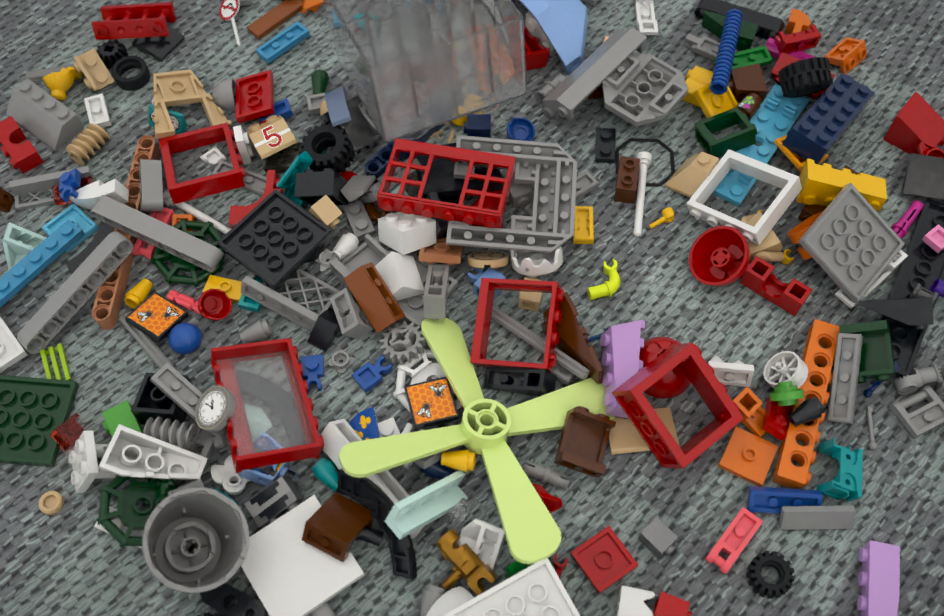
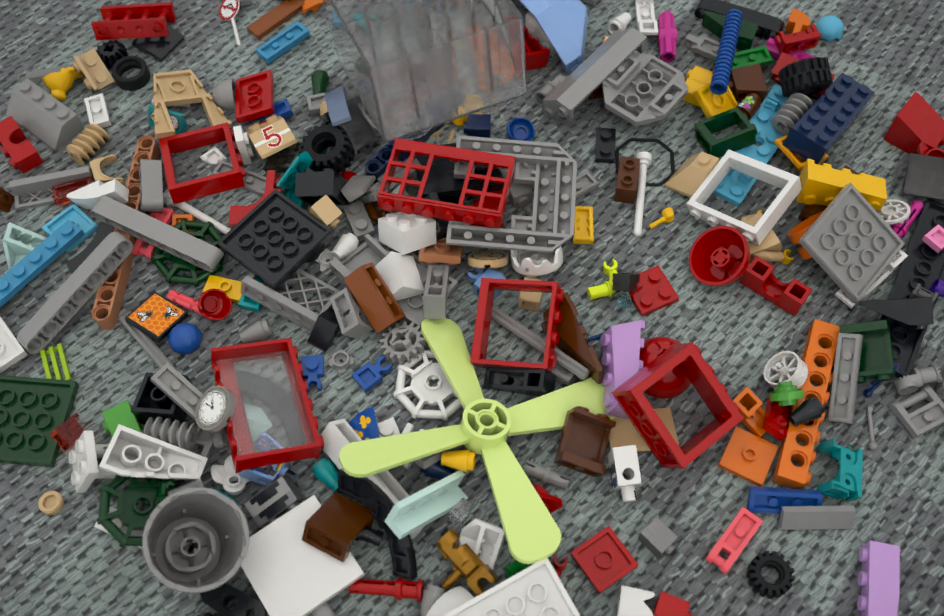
(68, 183): blue plate -> none
(96, 166): none -> tan helmet
(138, 293): yellow cone -> none
(398, 588): none -> red pin
(431, 402): tile -> none
(619, 22): none -> white cone
(625, 283): none -> pearl dark grey piece
(625, 461): none -> white torso
(653, 292): none -> red plate
(667, 36): none -> dark pink piece
(732, 373): white tile -> none
(791, 112): none -> light grey piece
(830, 27): none -> medium azure hair
(847, 54): orange bracket -> none
(895, 213): none -> white wheel

